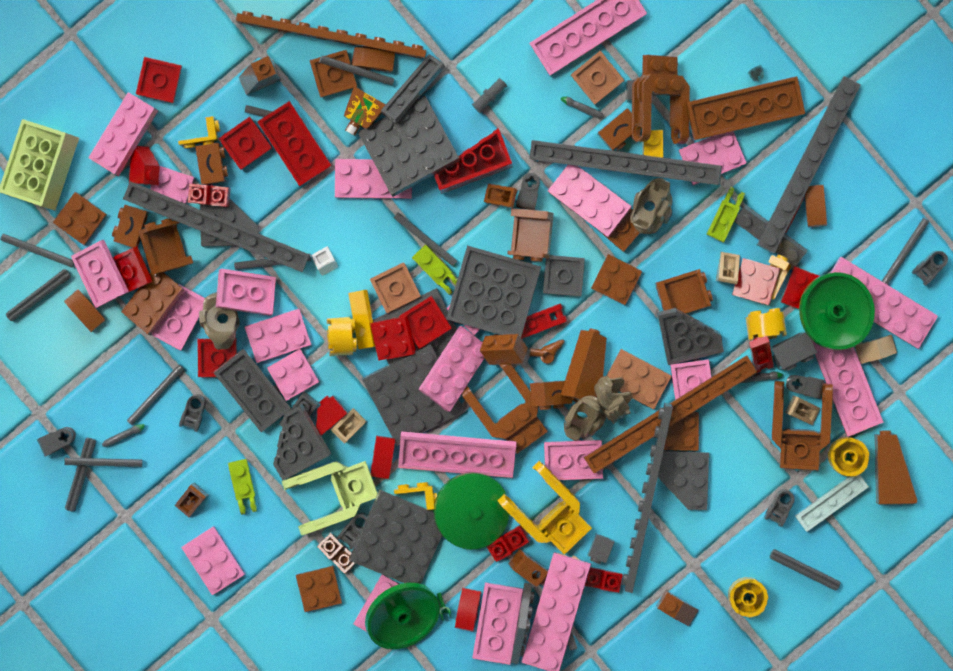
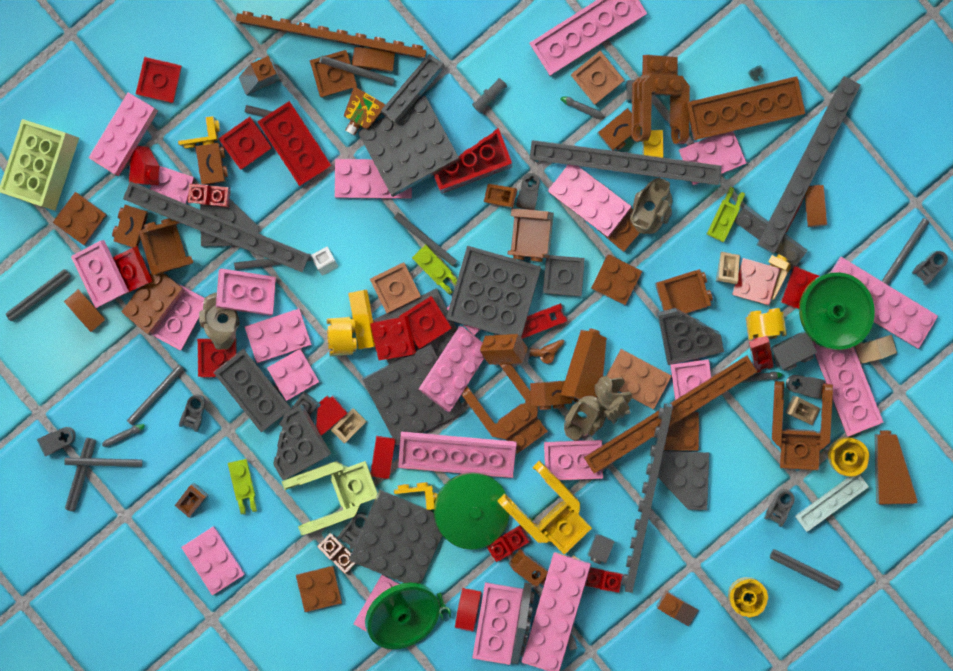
(37, 250): dark grey bar -> none

